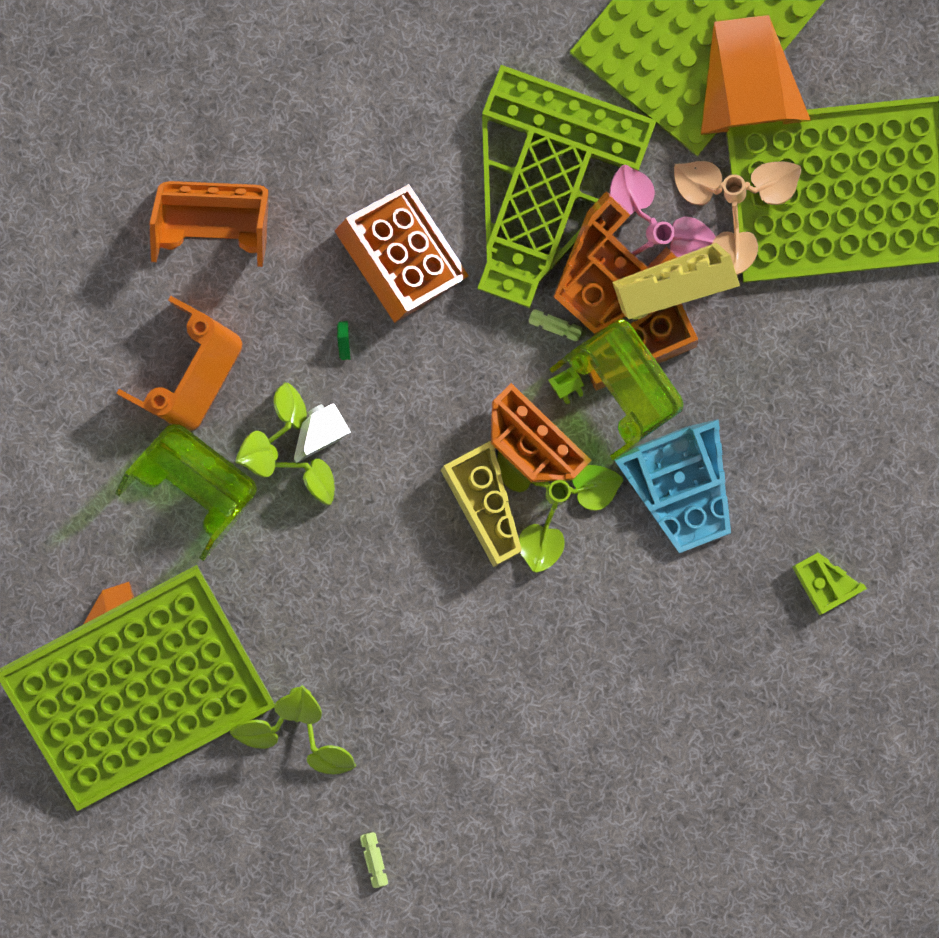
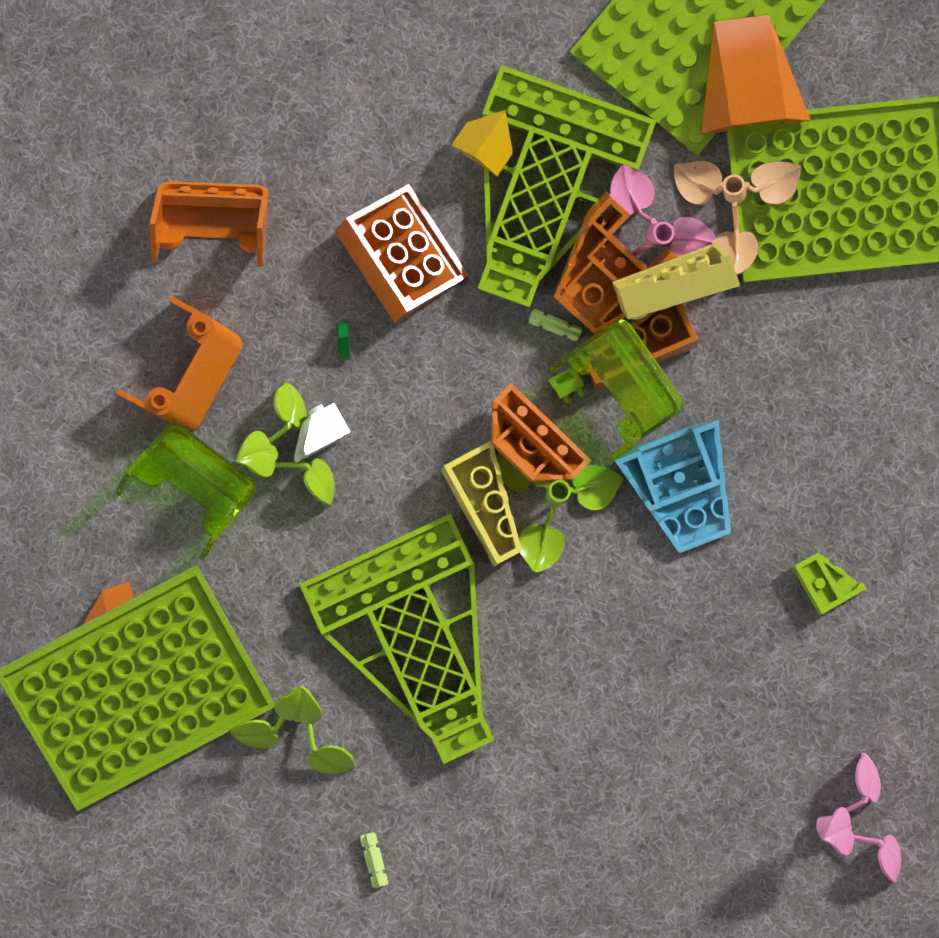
(385, 577): none -> lime wing
(486, 142): none -> yellow slope
(837, 827): none -> bright pink plant

